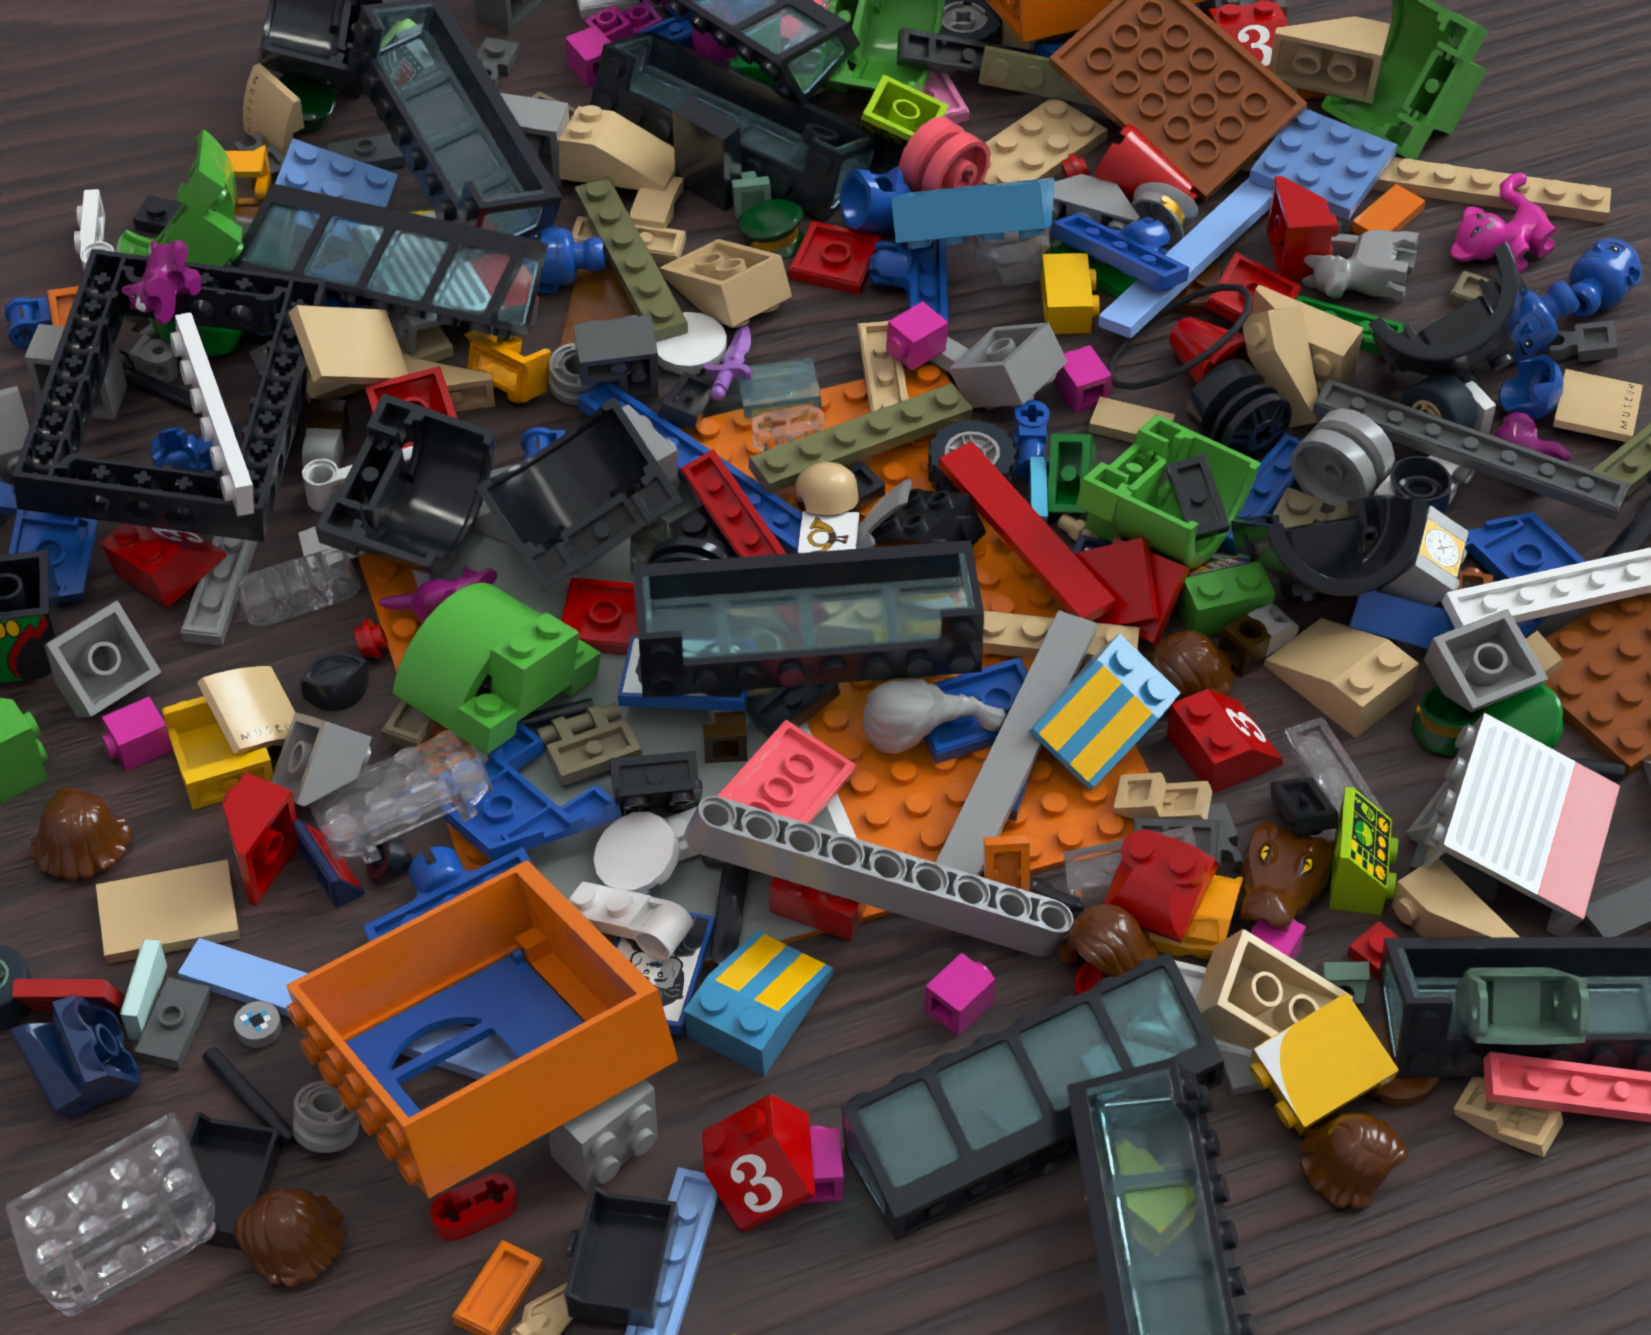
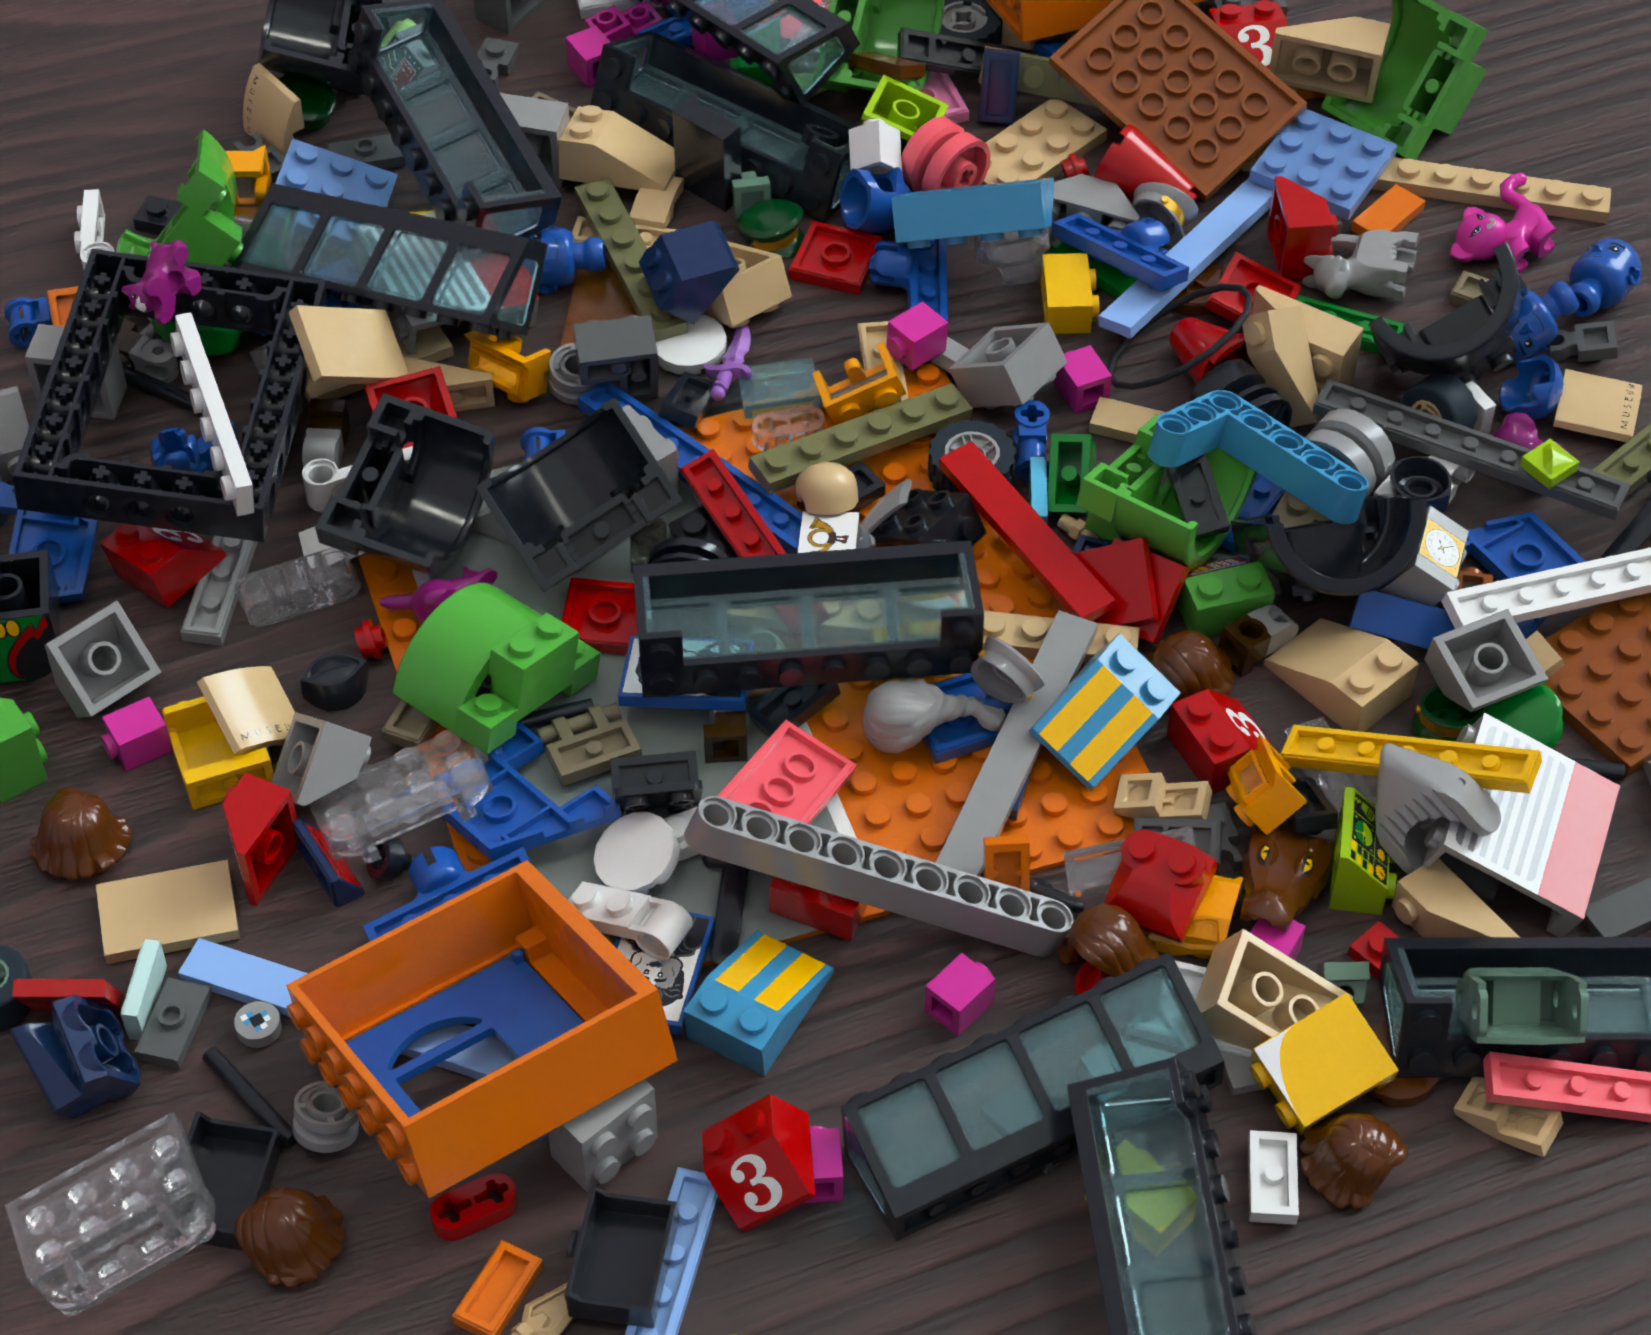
(689, 269): none -> dark blue slope
(862, 390): none -> light orange window
(875, 147): none -> white brick
(888, 65): none -> reddish brown tile
(999, 86): none -> dark blue tile
(1005, 672): none -> light grey piece
(1263, 445): none -> dark azure beam
(1263, 788): none -> light orange window
(1273, 1177): none -> white plate
(1359, 754): none -> yellow tile
(1421, 788): none -> light grey animal
(1549, 463): none -> lime tile

